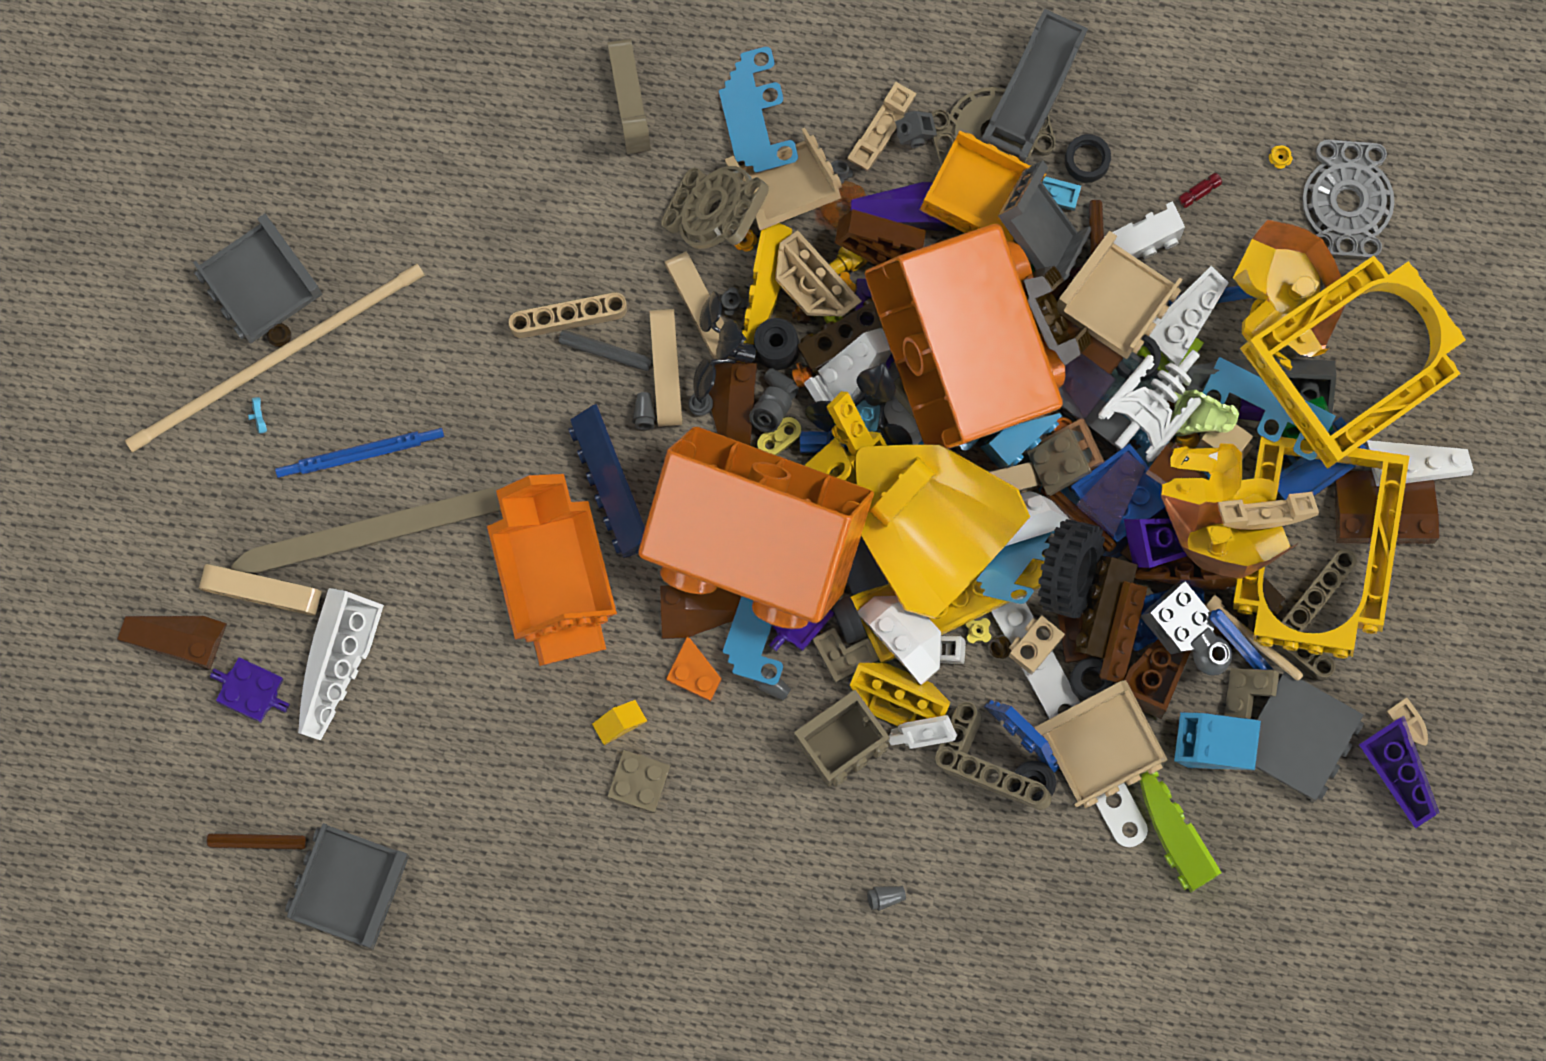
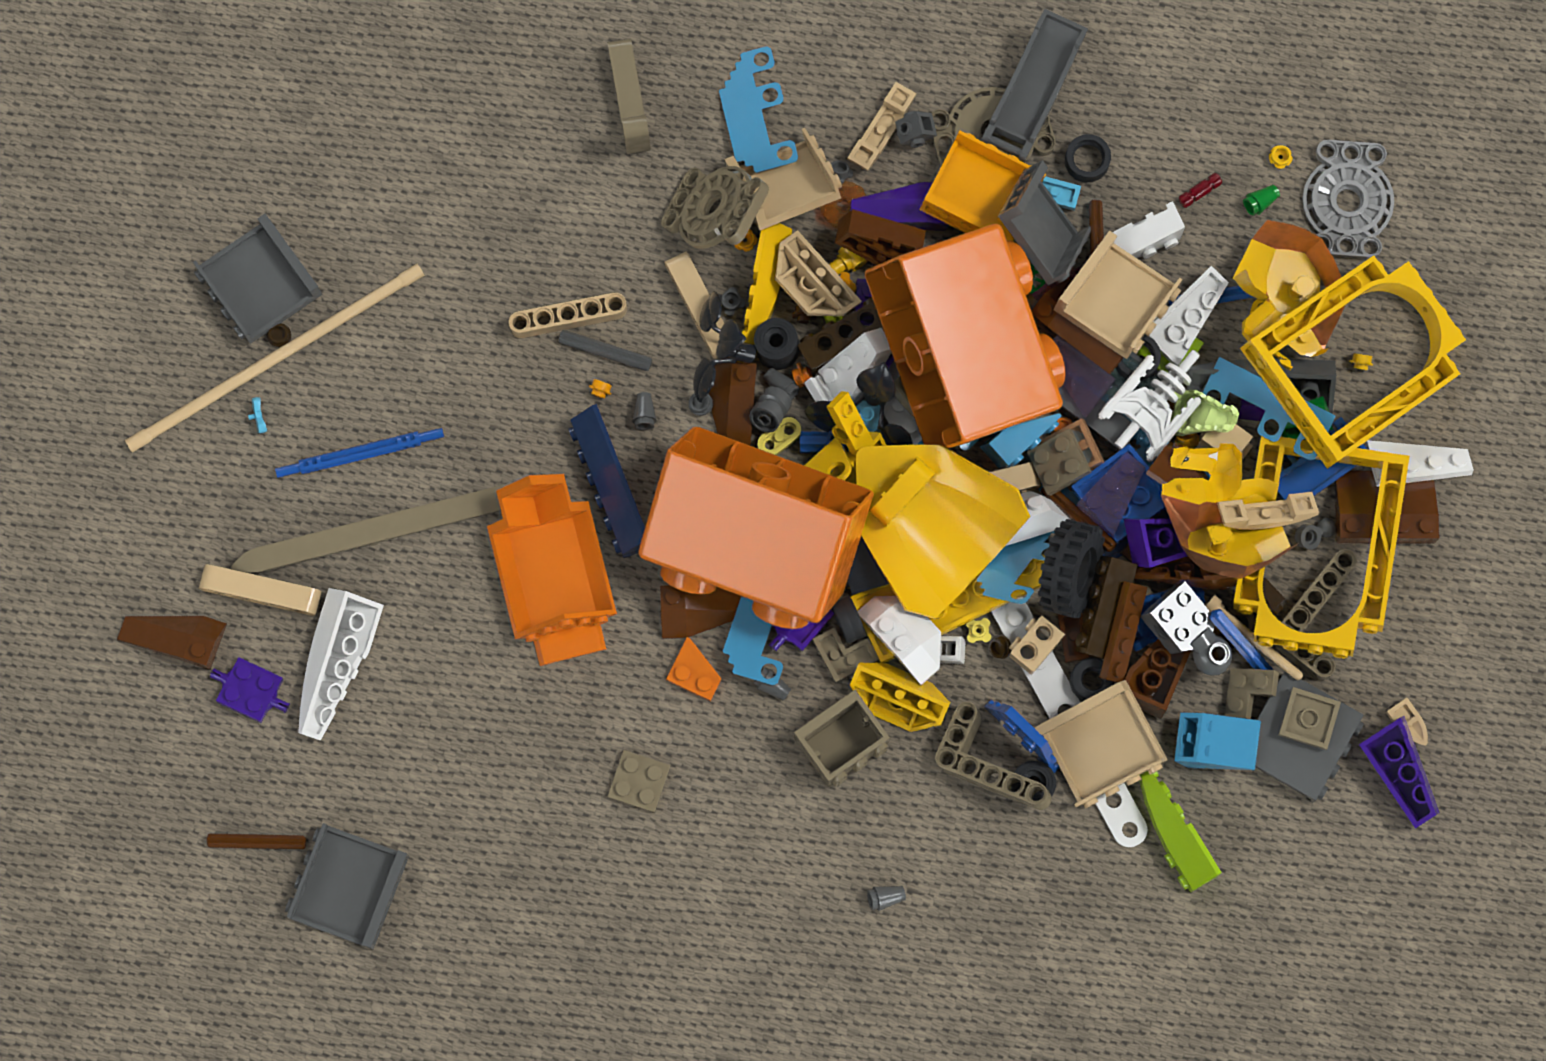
(600, 388): none -> light orange plate
(619, 721): yellow slope -> none
(665, 367): tan beam -> none
(923, 732): white hinge -> none
(1045, 312): dark brown plate -> none
(1259, 200): none -> green cone
(1309, 718): none -> dark tan plate
(1325, 528): none -> dark grey plate
(1361, 361): none -> yellow plate

